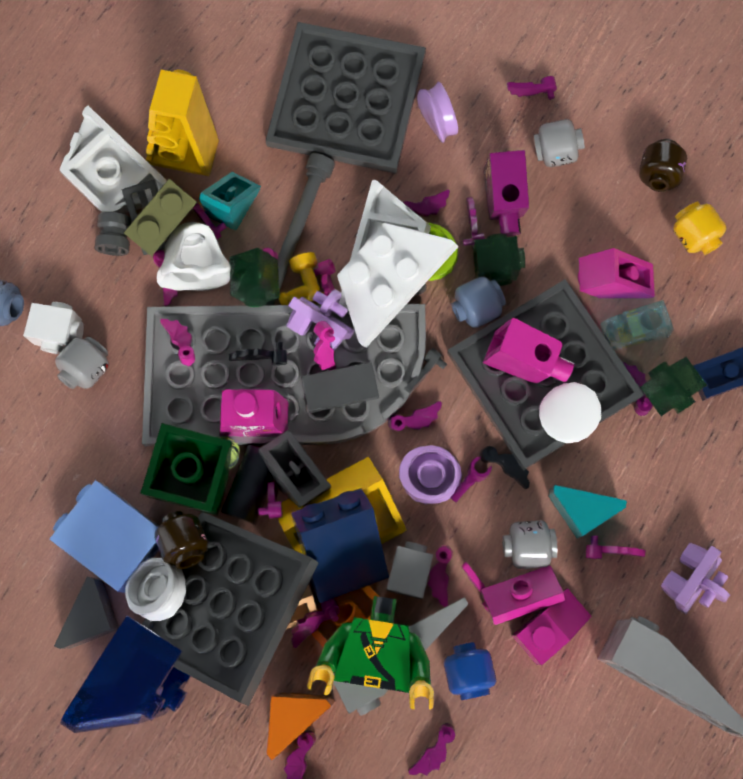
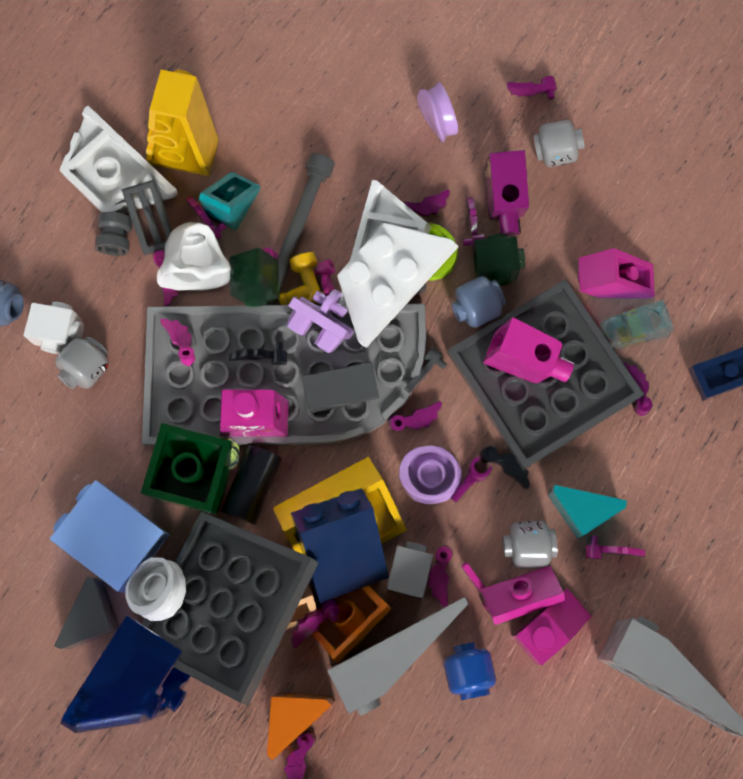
(160, 217): olive brick -> none
(181, 540): dark brown head -> none
(274, 508): magenta piece -> none
(293, 469): dark grey slope -> none
(323, 351): dark pink piece -> none
(346, 97): dark grey plate -> none
(376, 655): torso -> none
(434, 755): magenta piece -> none
(570, 412): white piece -> none
(663, 165): dark brown head -> none
(673, 386): clear green brick -> none
(699, 228): yellow head -> none
(704, 564): lavender hips -> none

